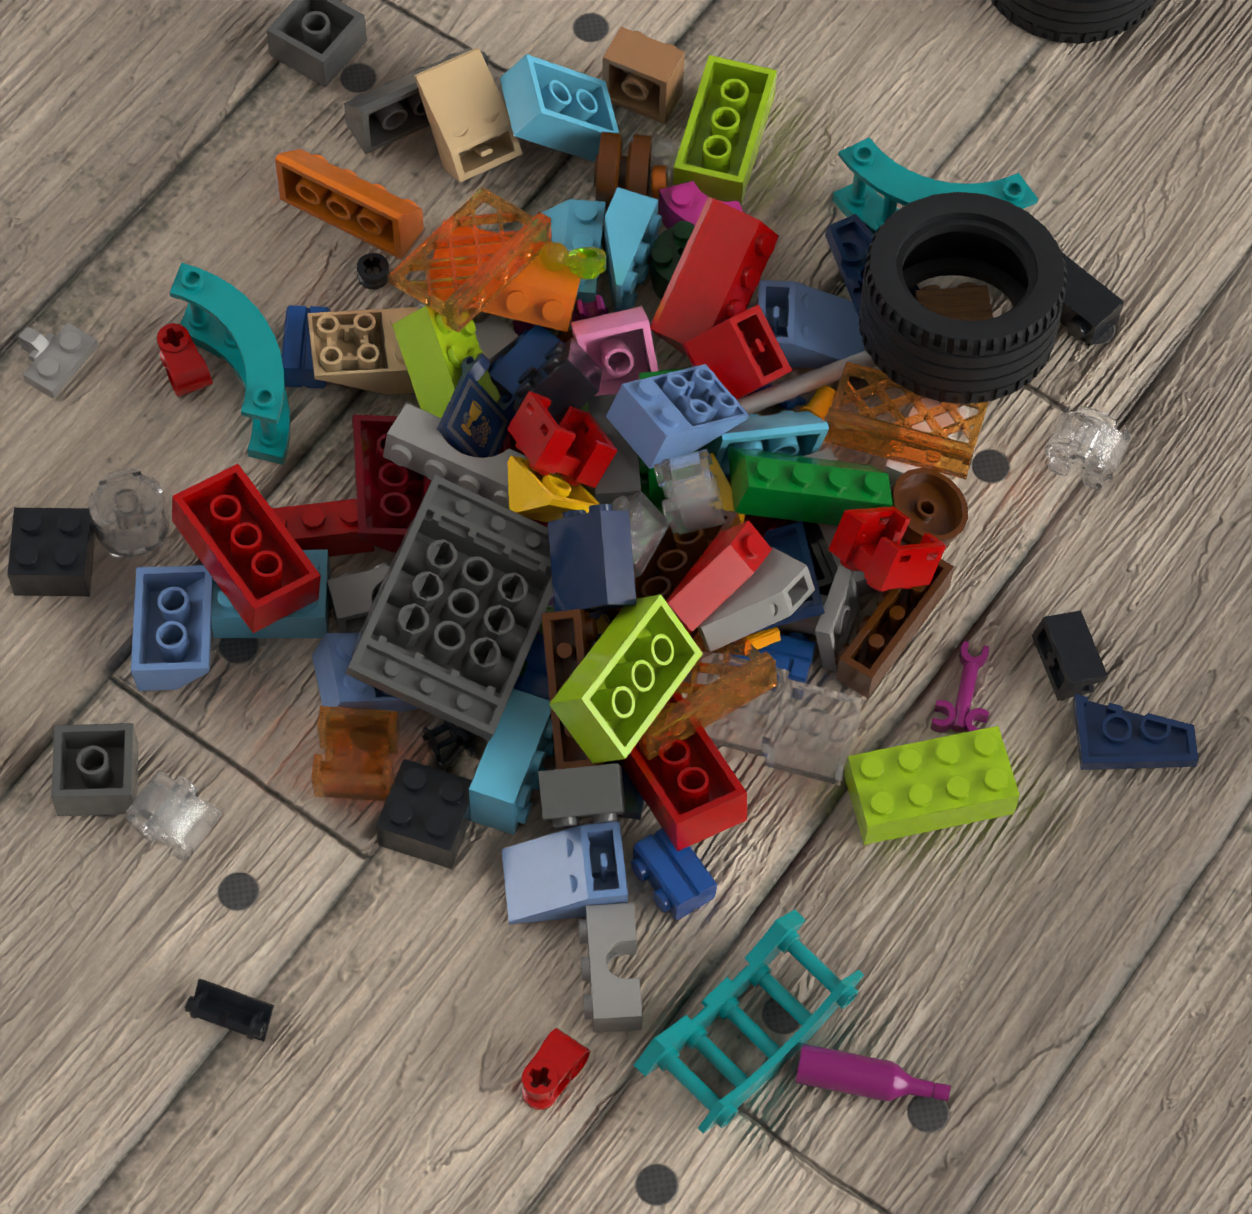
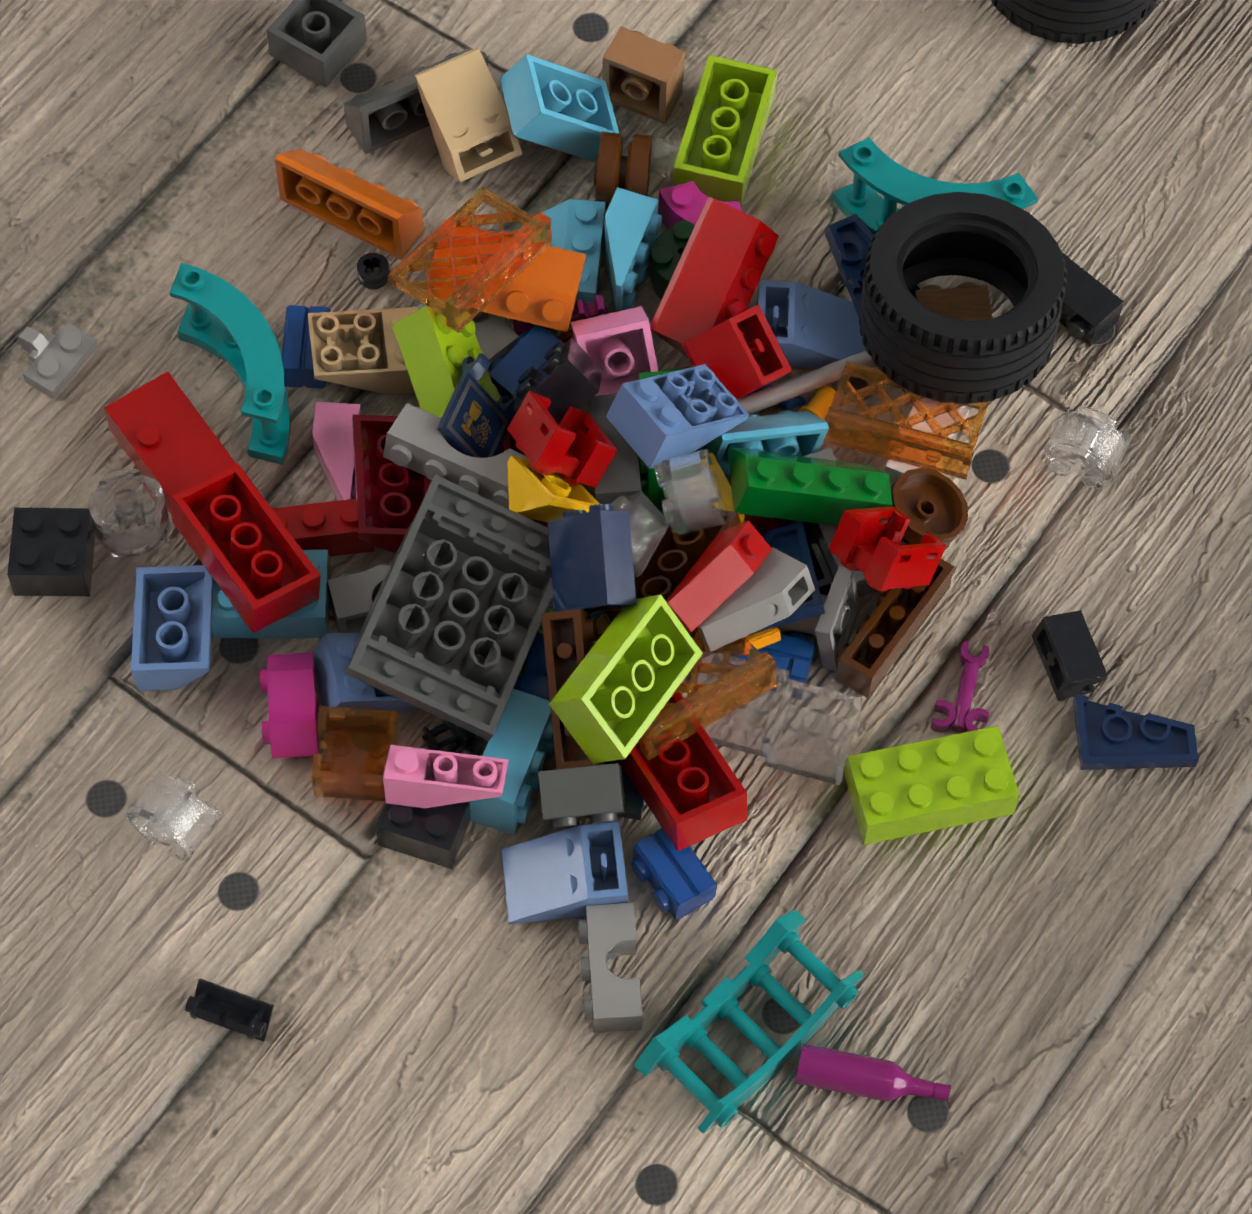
(94, 769): dark grey brick -> none
(166, 436): none -> red brick
(183, 363): red piece -> none
(291, 705): none -> dark pink brick
(334, 445): none -> bright pink slope
(440, 777): none -> bright pink slope
(556, 1064): red piece -> none
(583, 261): clear neon green plate -> none
(659, 179): orange tile -> none

